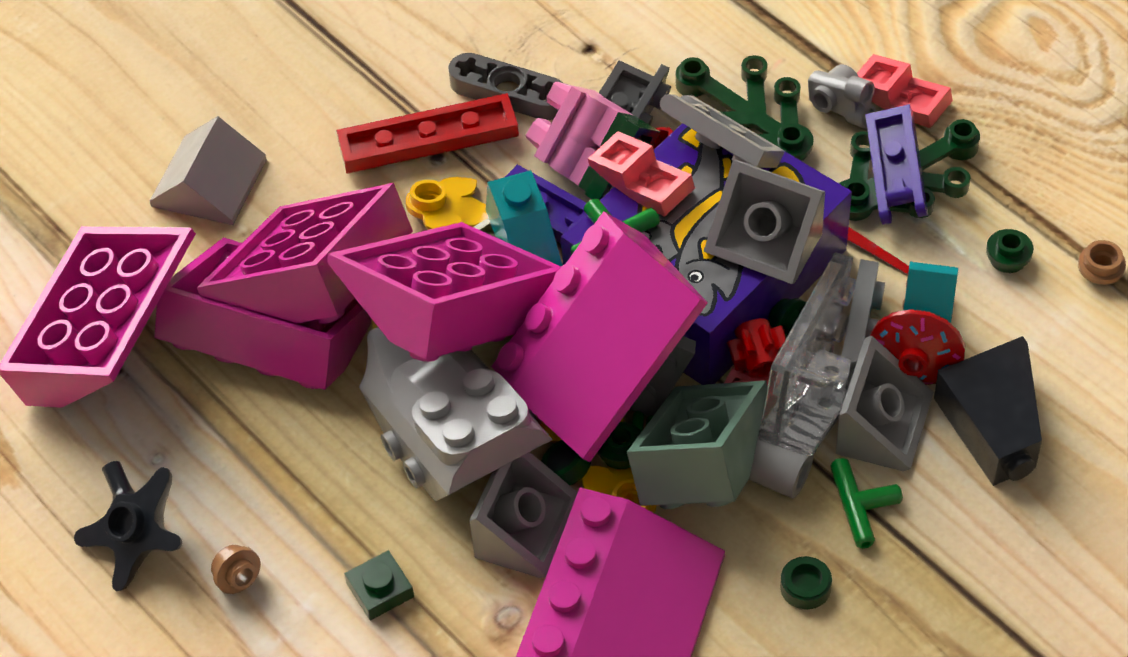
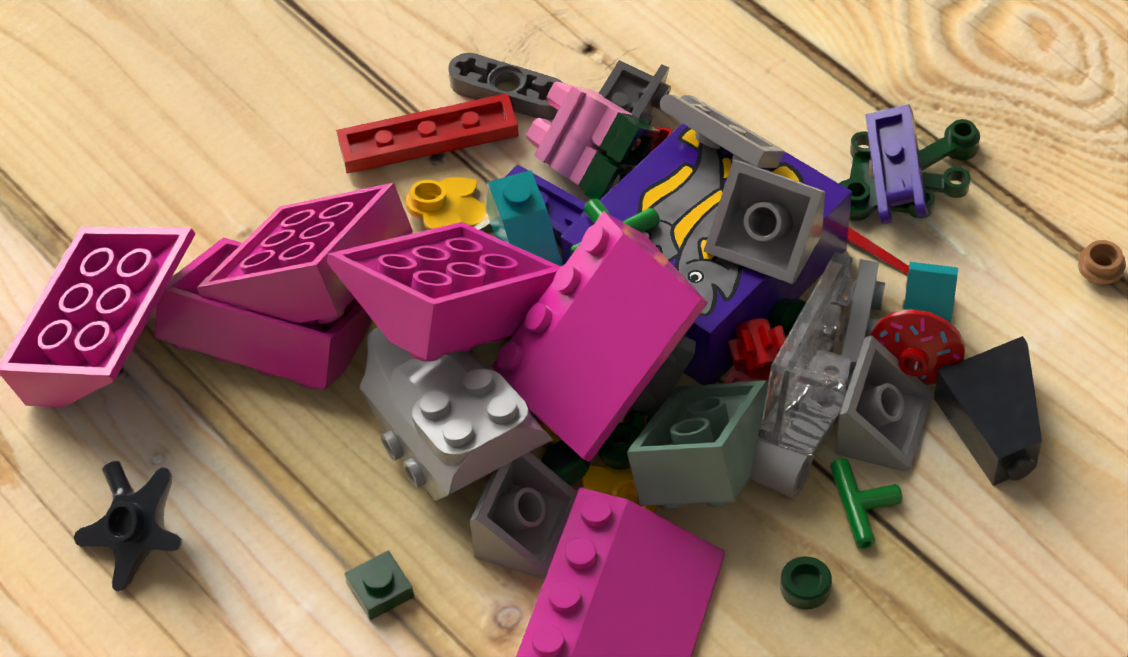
(210, 174): light grey slope -> none
(235, 568): medium nougat plate -> none
(635, 172): coral slope -> none
(694, 79): dark green plant -> none
(842, 93): light grey plate -> none
(898, 88): coral slope -> none
(1005, 258): dark green plate -> none

